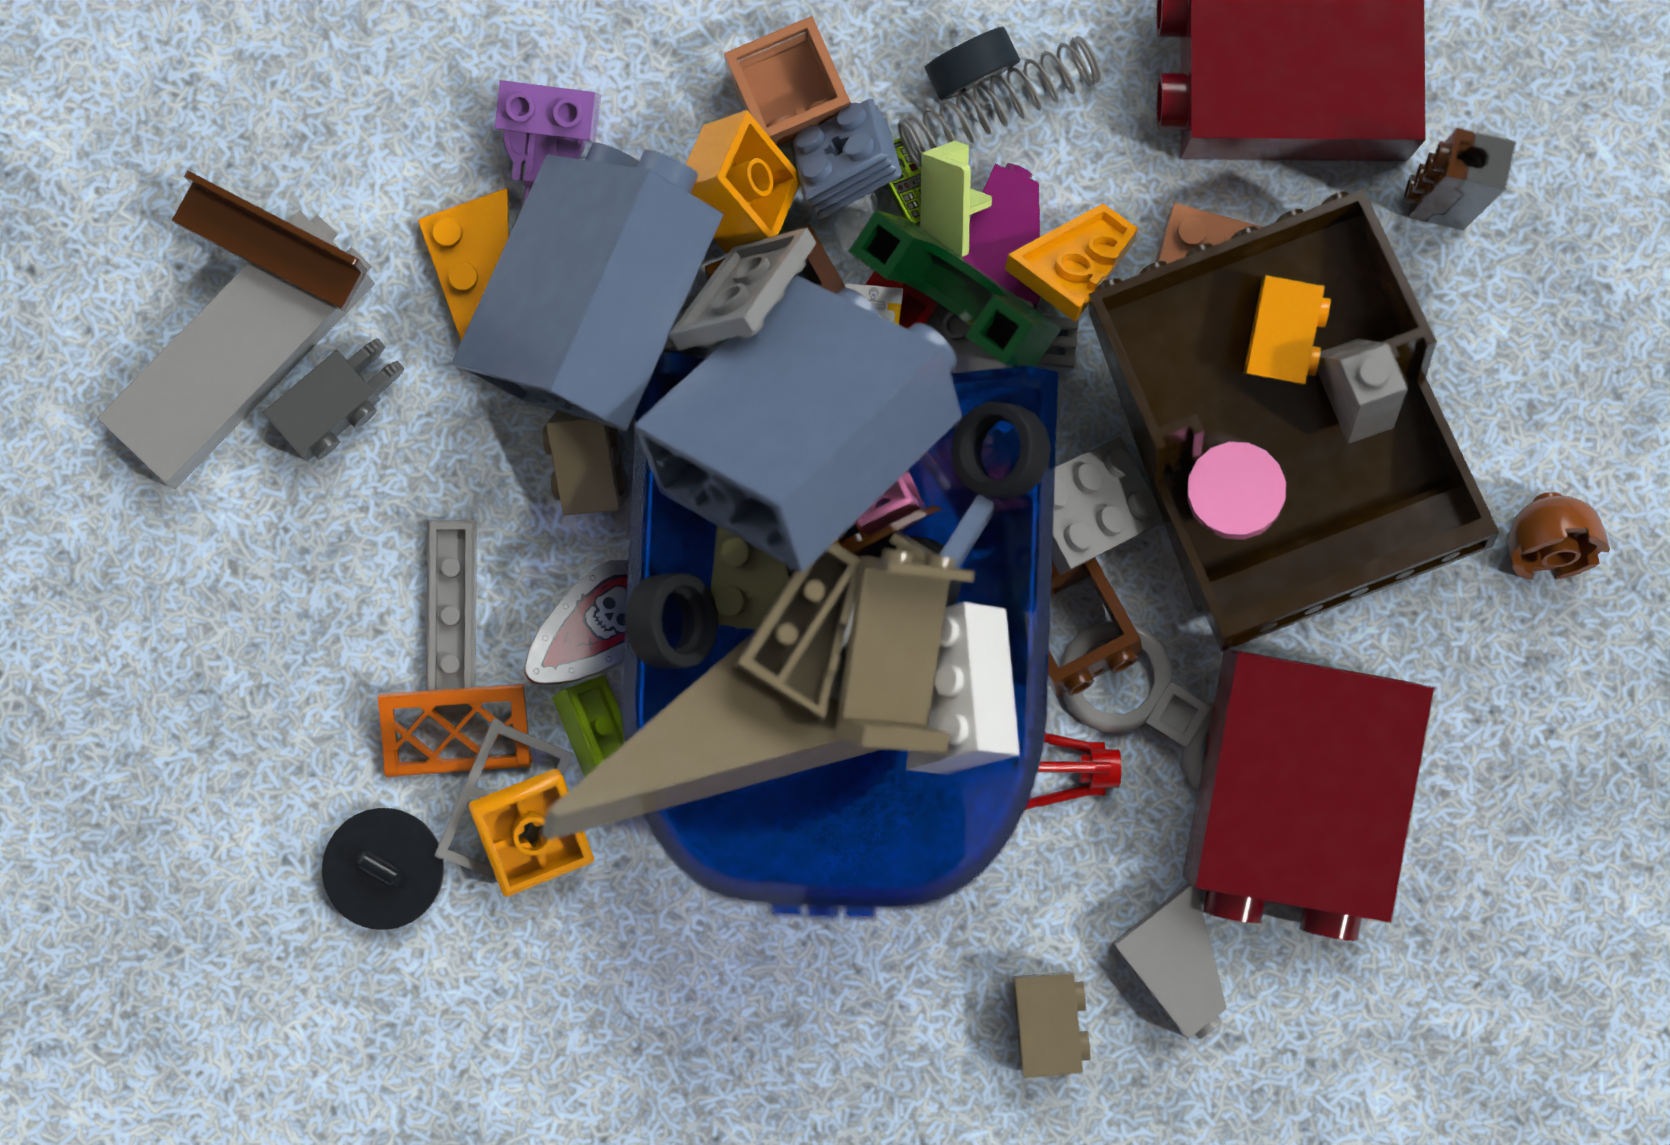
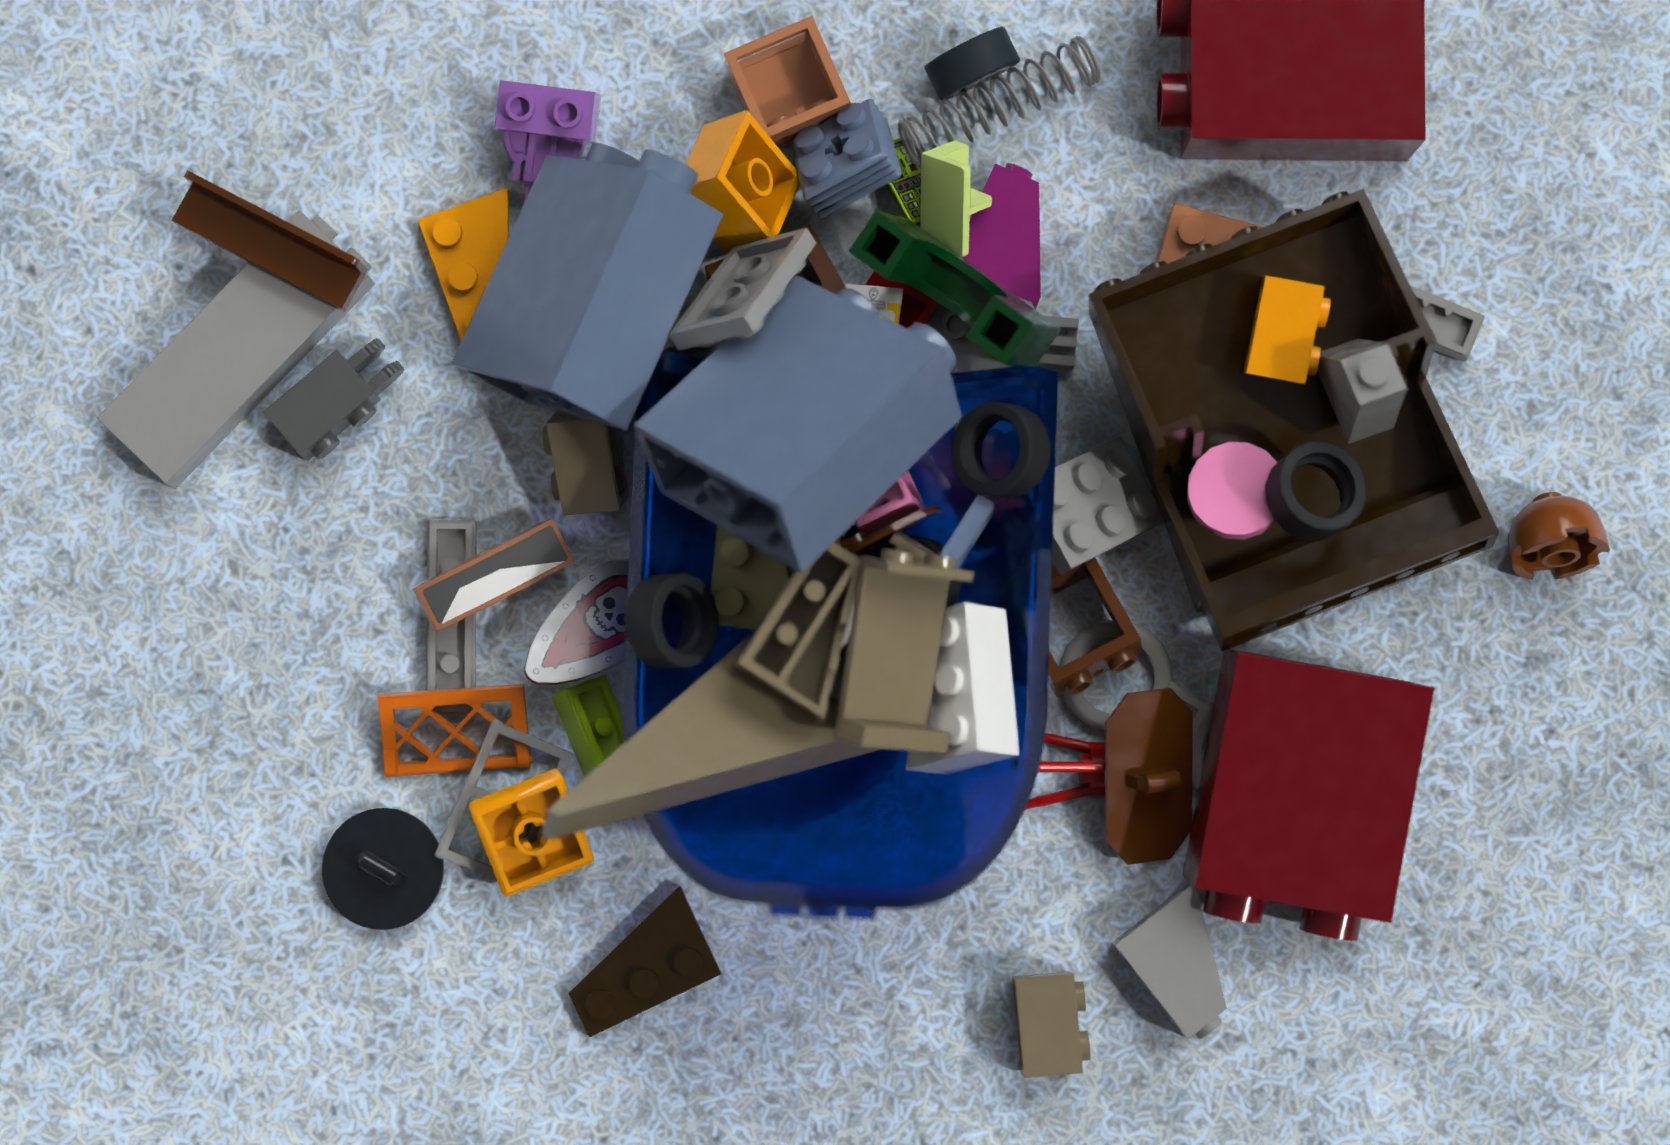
(493, 574): none -> slope
(647, 968): none -> dark brown wing
(1073, 258): light orange wing -> none
(1148, 775): none -> reddish brown shield
(1339, 467): none -> black tyre
(1450, 323): none -> light grey plate
(1459, 179): piece -> none

